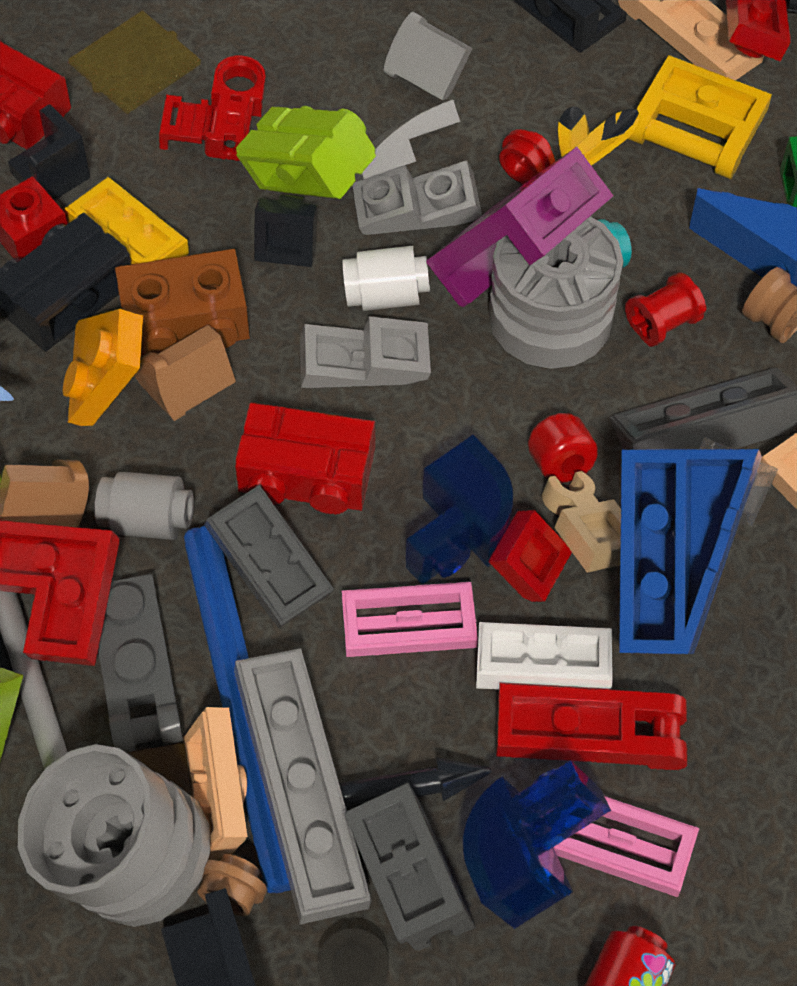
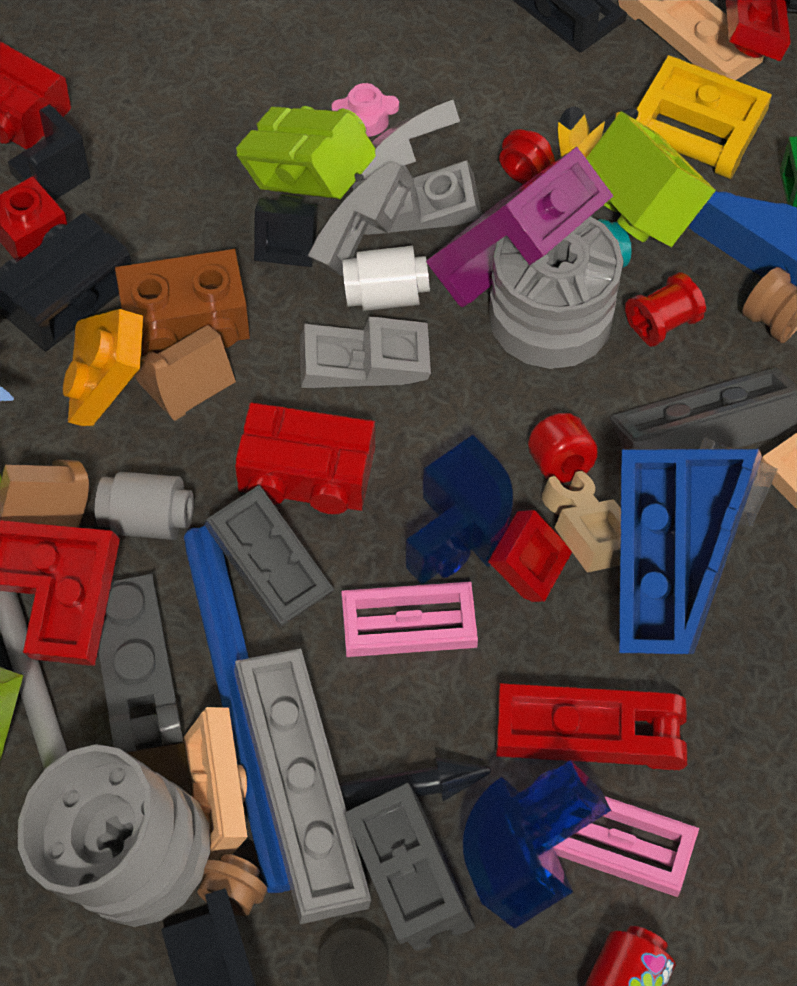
(129, 222): yellow plate -> none
(134, 62): clear yellow piece -> none
(227, 116): red piece -> none
(369, 106): none -> bright pink plate
(371, 203): none -> light grey slope
(426, 56): light grey tile -> none
(544, 656): white plate -> none
(648, 181): none -> lime brick

